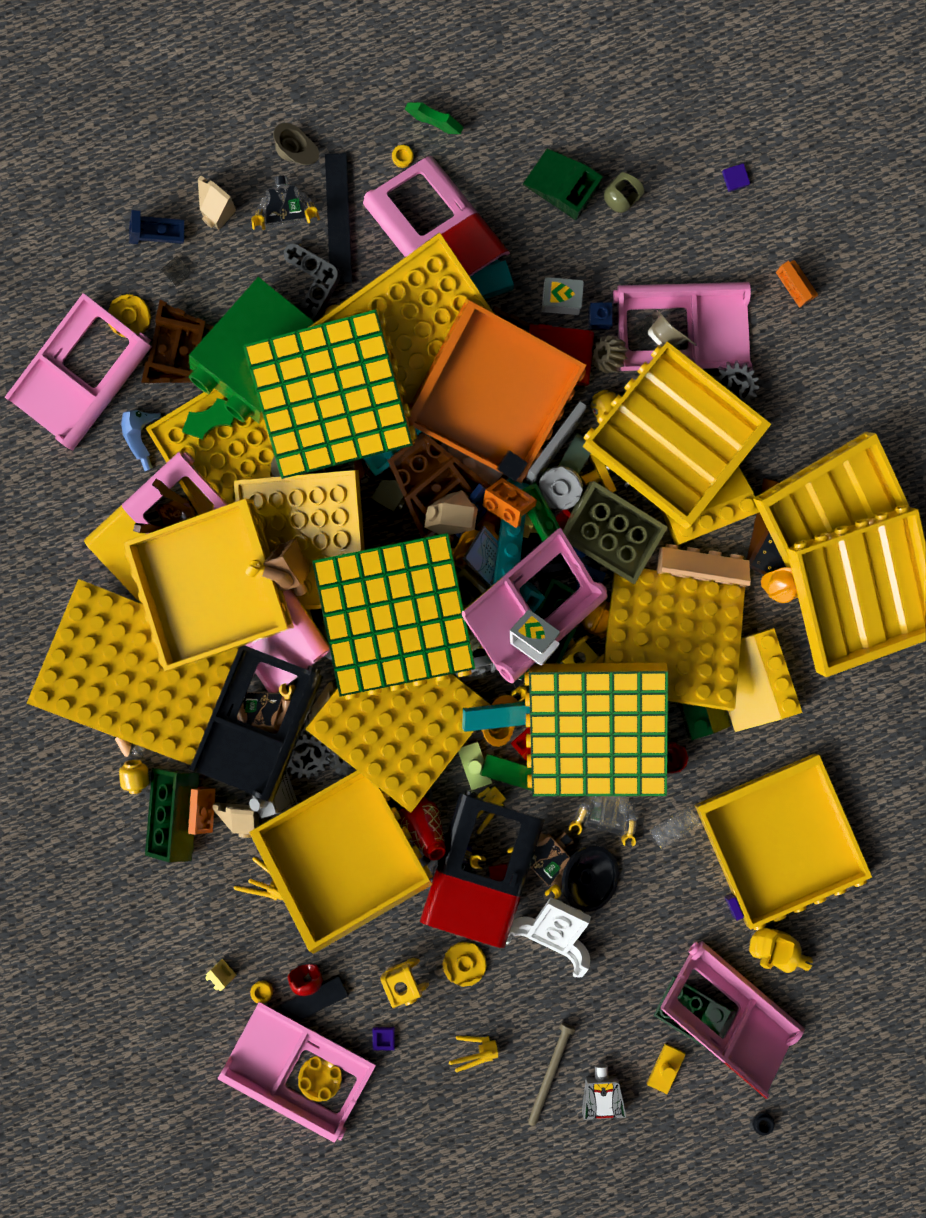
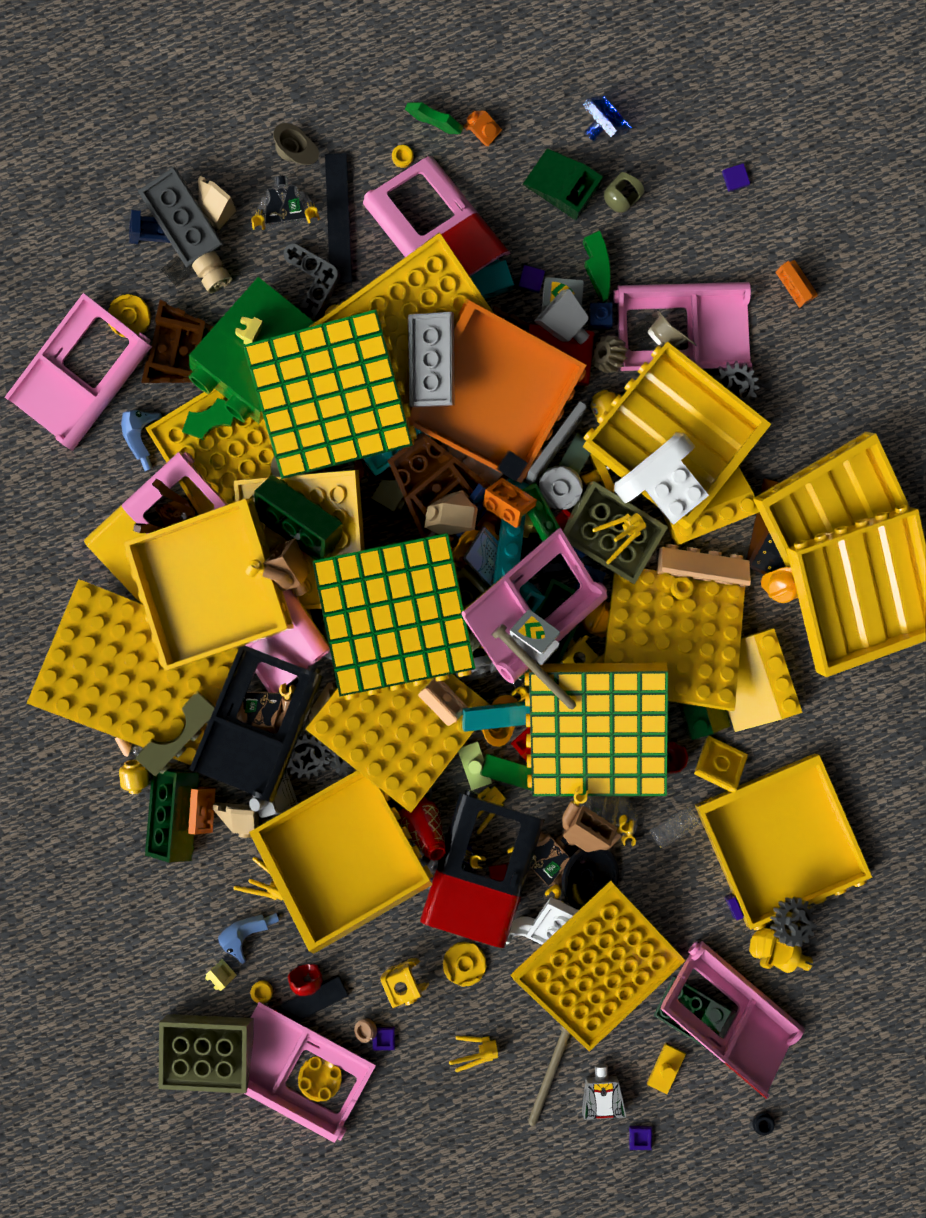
(157, 754): none -> olive arch
(180, 216): none -> dark grey tile
(205, 1053): none -> olive slope
(209, 268): none -> tan wheel
(233, 936): none -> medium blue animal
(251, 332): none -> light yellow tile
(297, 517): none -> dark green slope
(365, 1030): none -> medium nougat tile
(431, 359): none -> light grey tile
(442, 701): none -> light nougat slope
(482, 126): none -> orange bracket
(531, 279): none -> dark purple tile
(533, 666): none -> dark tan bar
(564, 318): none -> light grey torso
(588, 829): none -> medium nougat torso
(598, 264): none -> green slope
(598, 966): none -> yellow plate
(605, 118): none -> clear blue tile
(631, 526): none -> yellow plant
(640, 1137): none -> dark purple tile
(665, 479): none -> white piece
(682, 588): none -> yellow tile
(721, 764): none -> yellow tile
(793, 910): none -> dark grey gear

